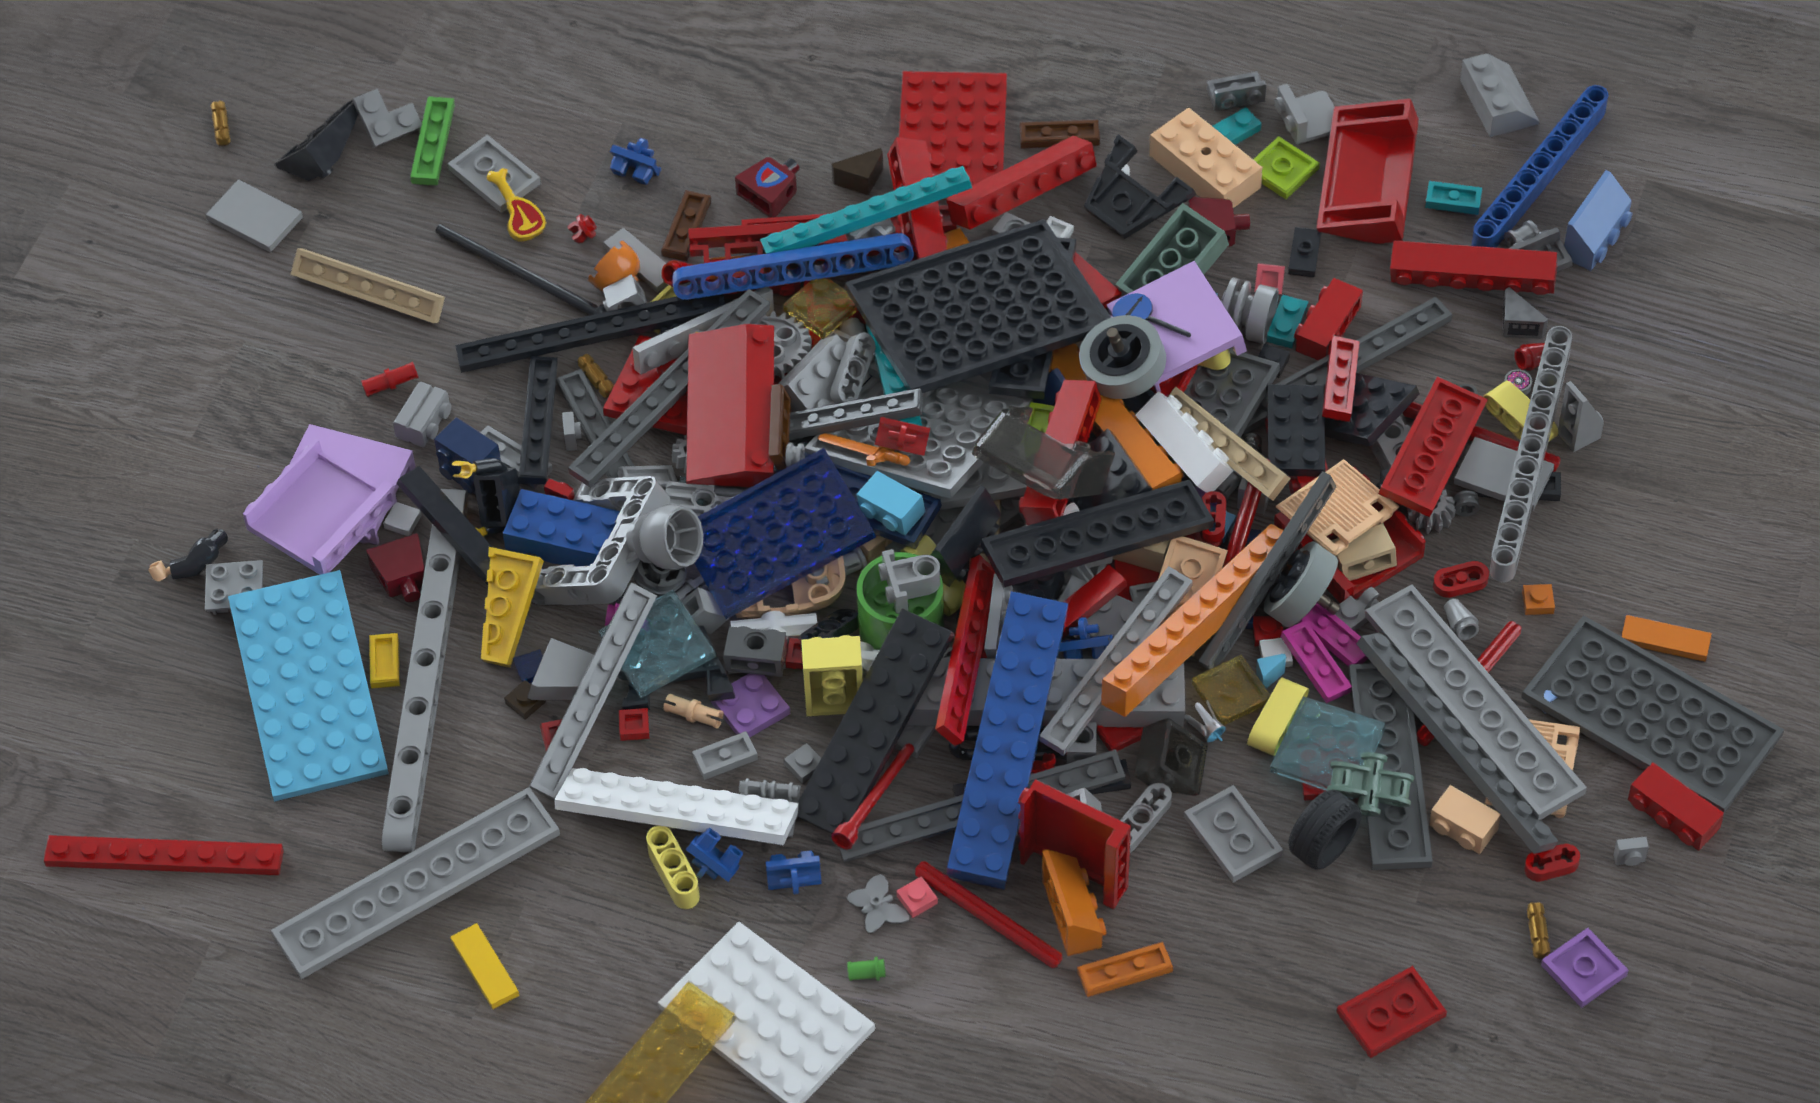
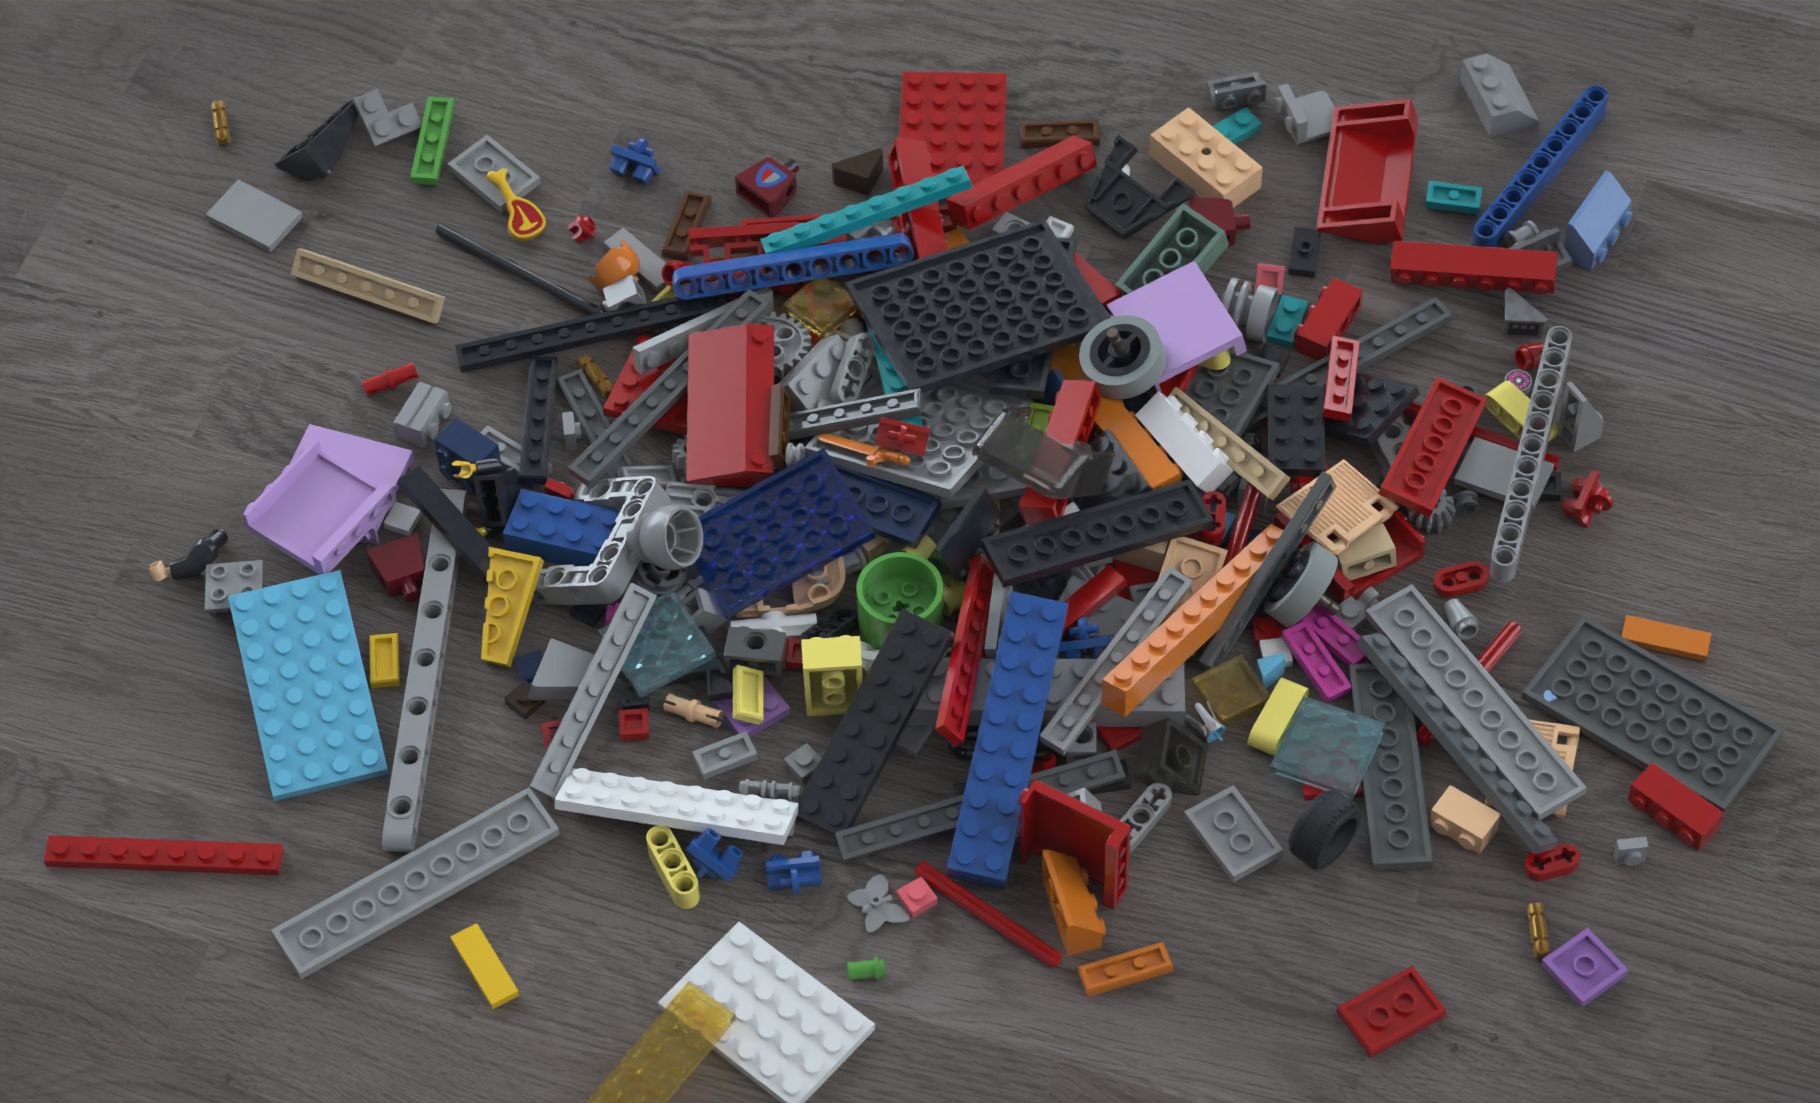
(588, 613): none -> black tile
(748, 694): none -> light yellow tile
(846, 833): red piece -> none
(890, 503): medium azure brick -> none
(907, 577): light grey pin -> none
(1141, 306): blue piece -> none
(1285, 167): lime tile -> none
(1371, 783): sand green axle -> none
(1538, 599): orange plate -> none
(1592, 499): none -> red hips

